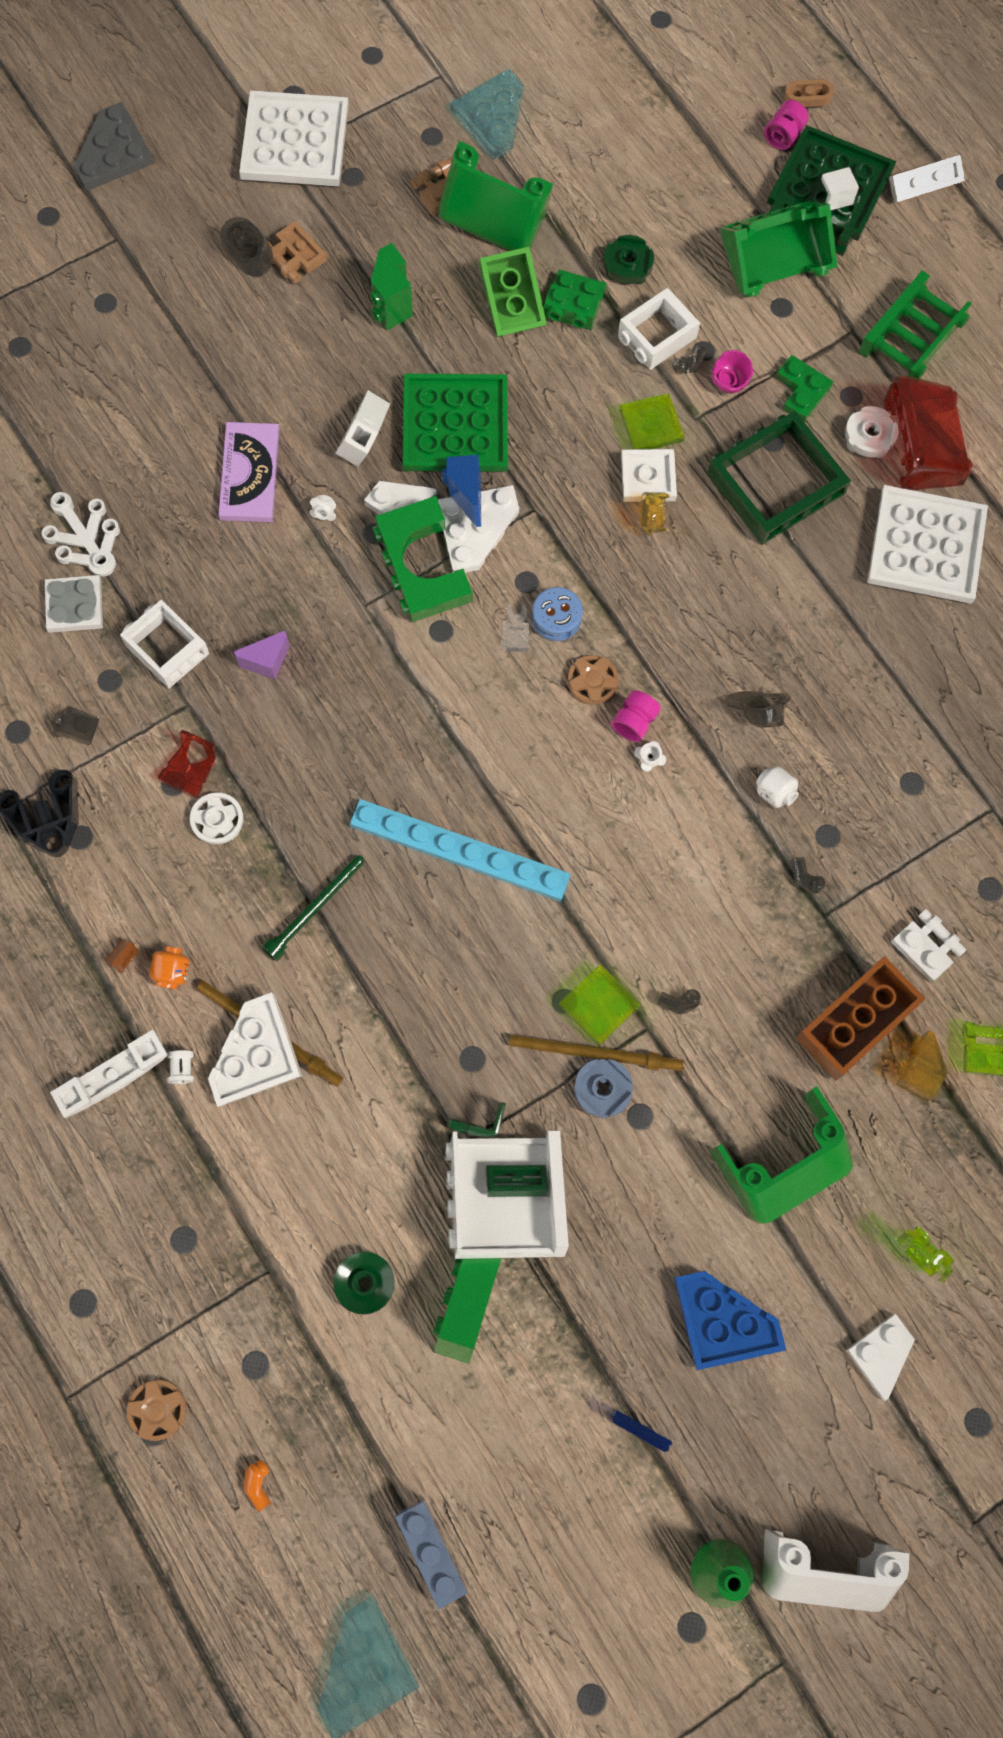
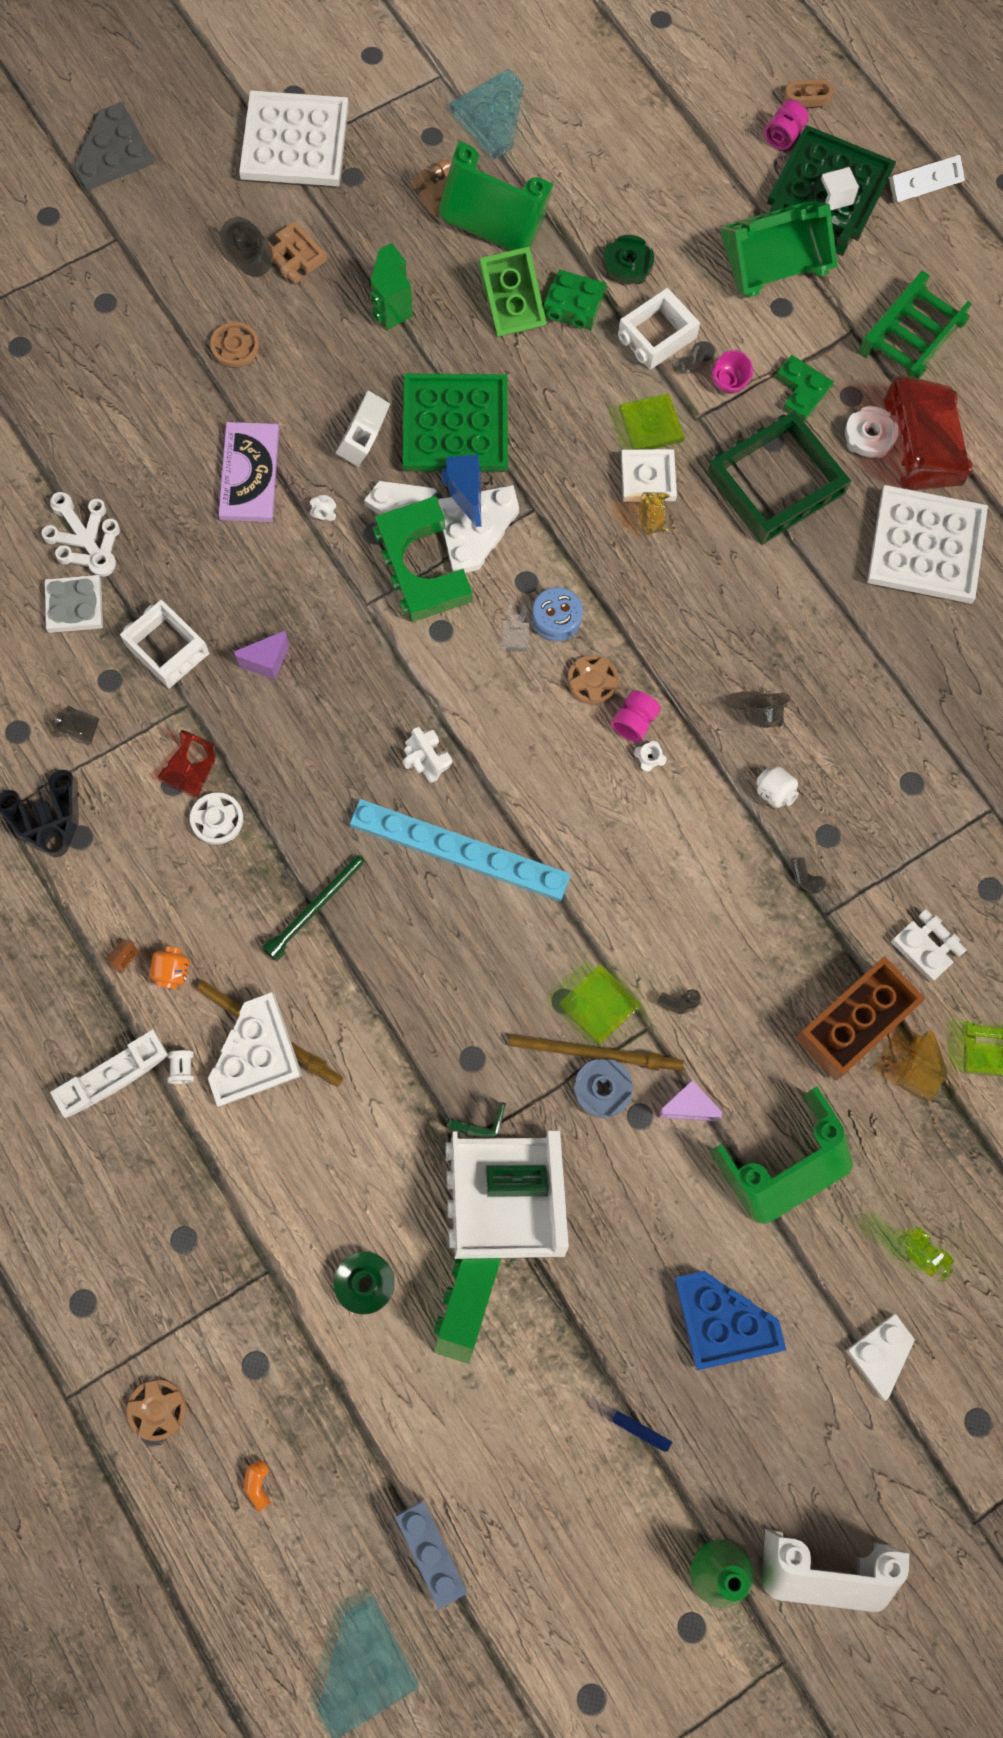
(234, 345): none -> medium nougat wheel
(423, 757): none -> white hips
(691, 1105): none -> lavender slope

